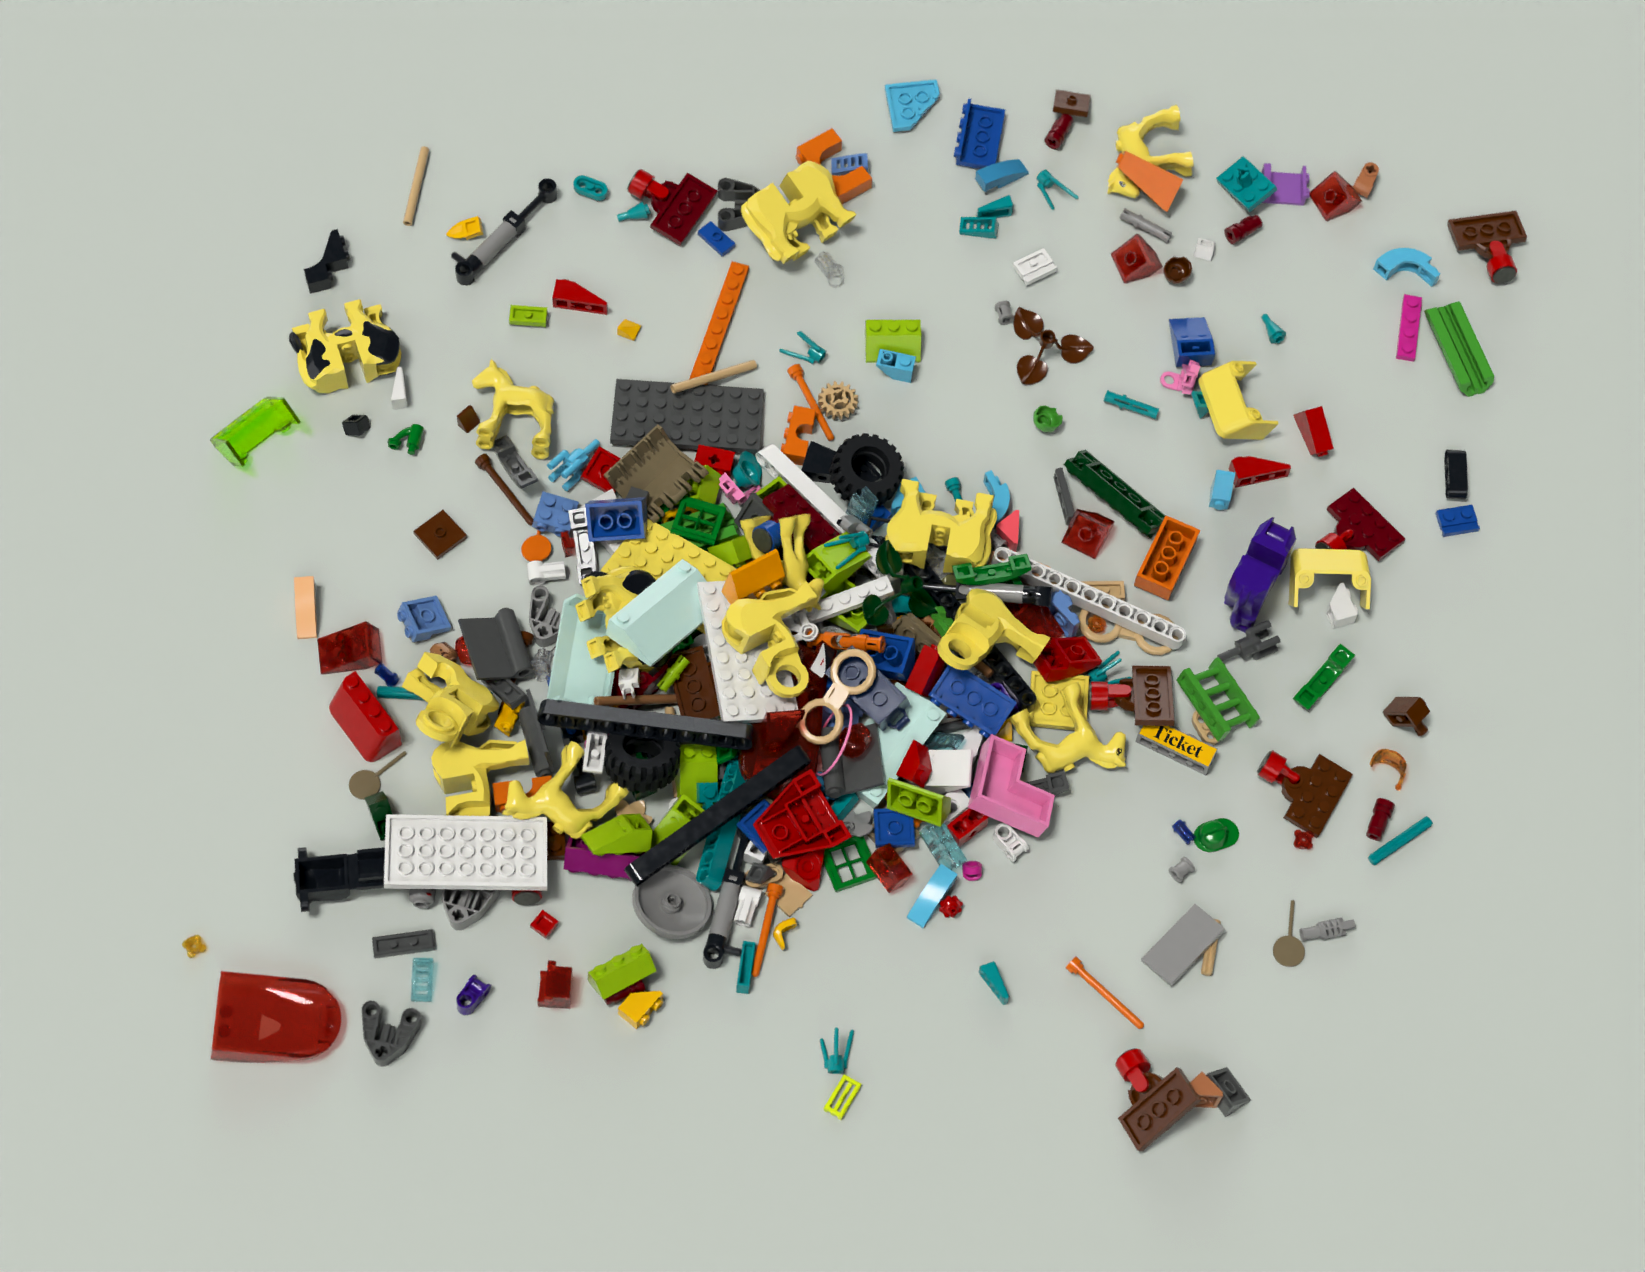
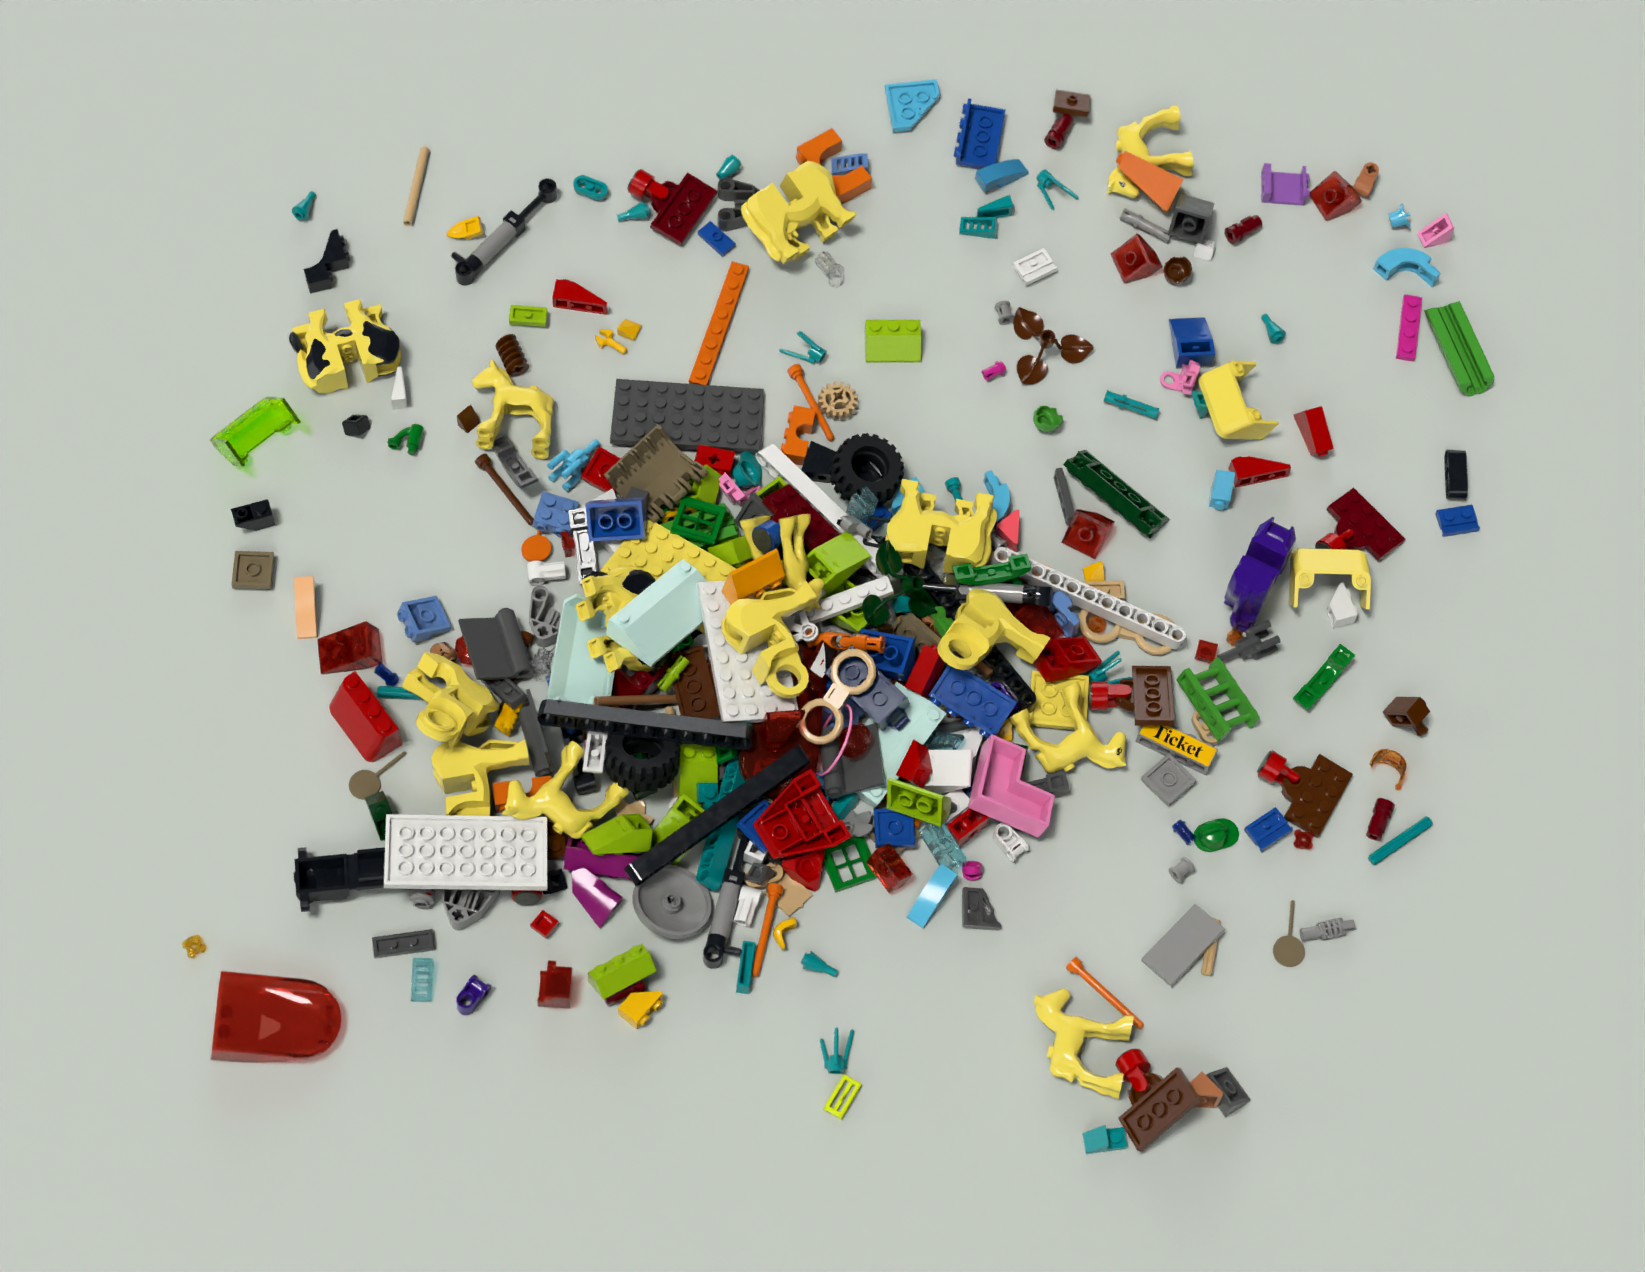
(252, 570): none -> dark tan plate
(254, 516): none -> black slope
(302, 209): none -> teal cone
(404, 1036): dark grey connector -> none
(440, 534): reddish brown plate -> none
(511, 355): none -> reddish brown piece
(555, 881): none -> black slope
(594, 895): none -> magenta panel
(609, 341): none -> yellow bar
(628, 681): white plate -> none
(713, 376): tan piece -> none
(729, 167): none -> teal cone
(814, 963): none -> teal cone
(857, 540): teal plant -> none
(896, 365): medium azure slope -> none
(950, 906): red plant -> none
(977, 910): none -> flat silver wing
(993, 979): teal slope -> none
(998, 368): none -> dark pink pin
(1069, 1038): none -> light yellow animal
(1094, 572): none -> yellow slope
(1104, 1139): none -> teal slope
(1166, 557): orange brick -> none
(1168, 779): none -> light grey plate
(1191, 218): none -> dark grey slope
(1206, 651): none -> clear red plate
(1233, 636): none -> clear orange plate
(1246, 184): teal plate -> none
(1268, 829): none -> blue plate
(1398, 217): none -> medium azure piece
(1437, 232): none -> bright pink slope
(1491, 238): reddish brown plate -> none

